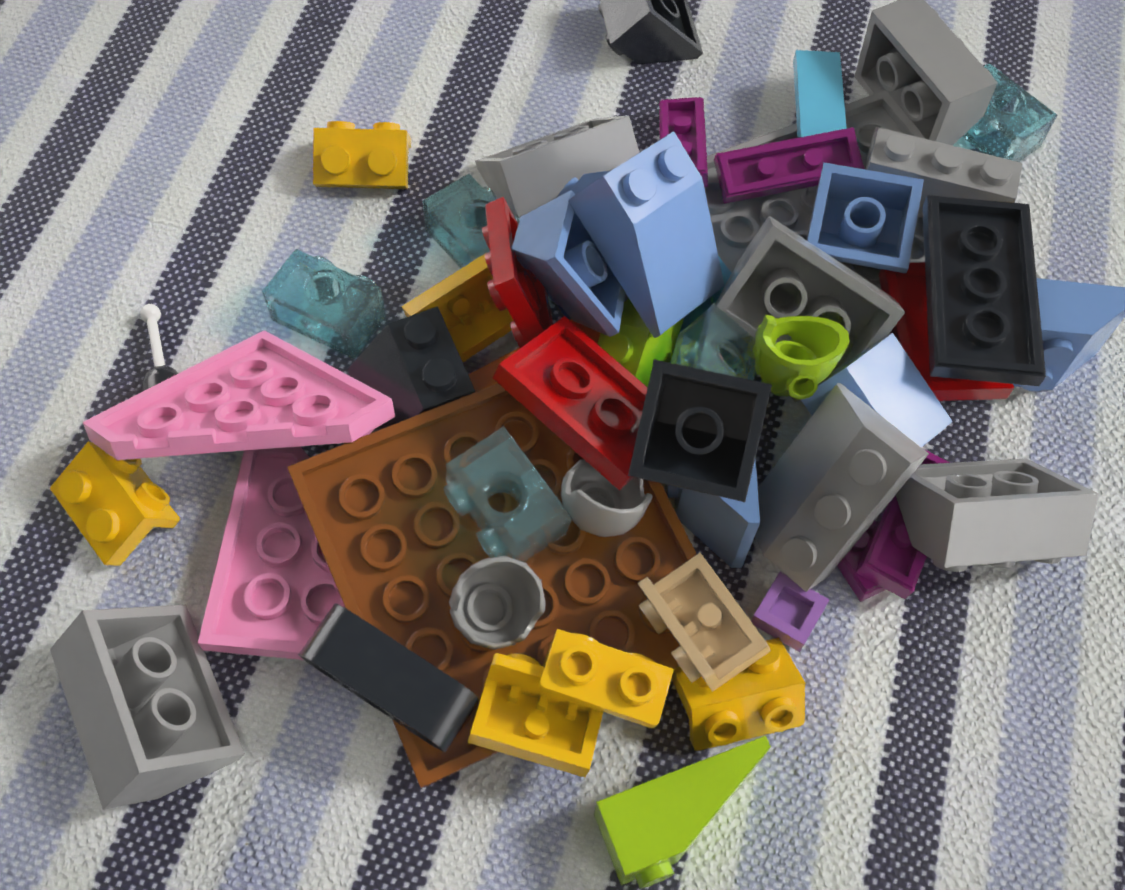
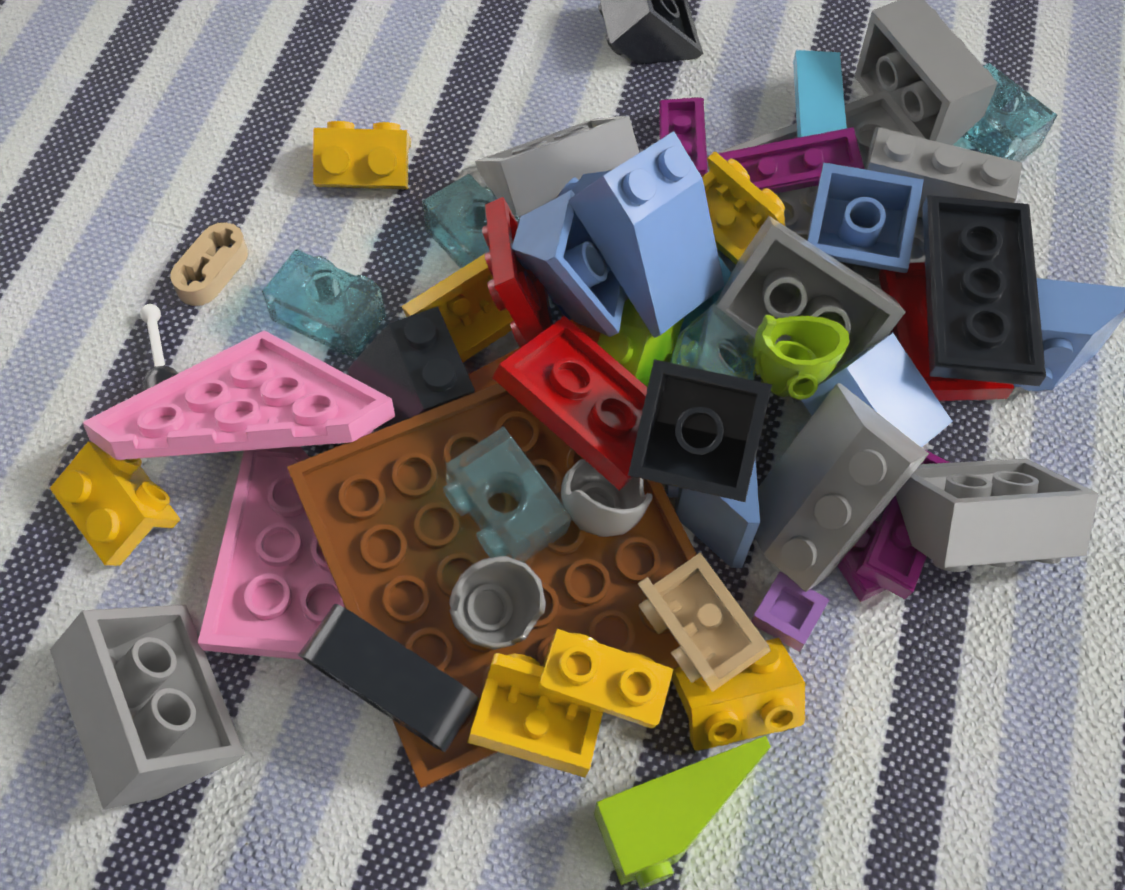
(206, 262): none -> tan beam
(737, 205): none -> yellow bracket

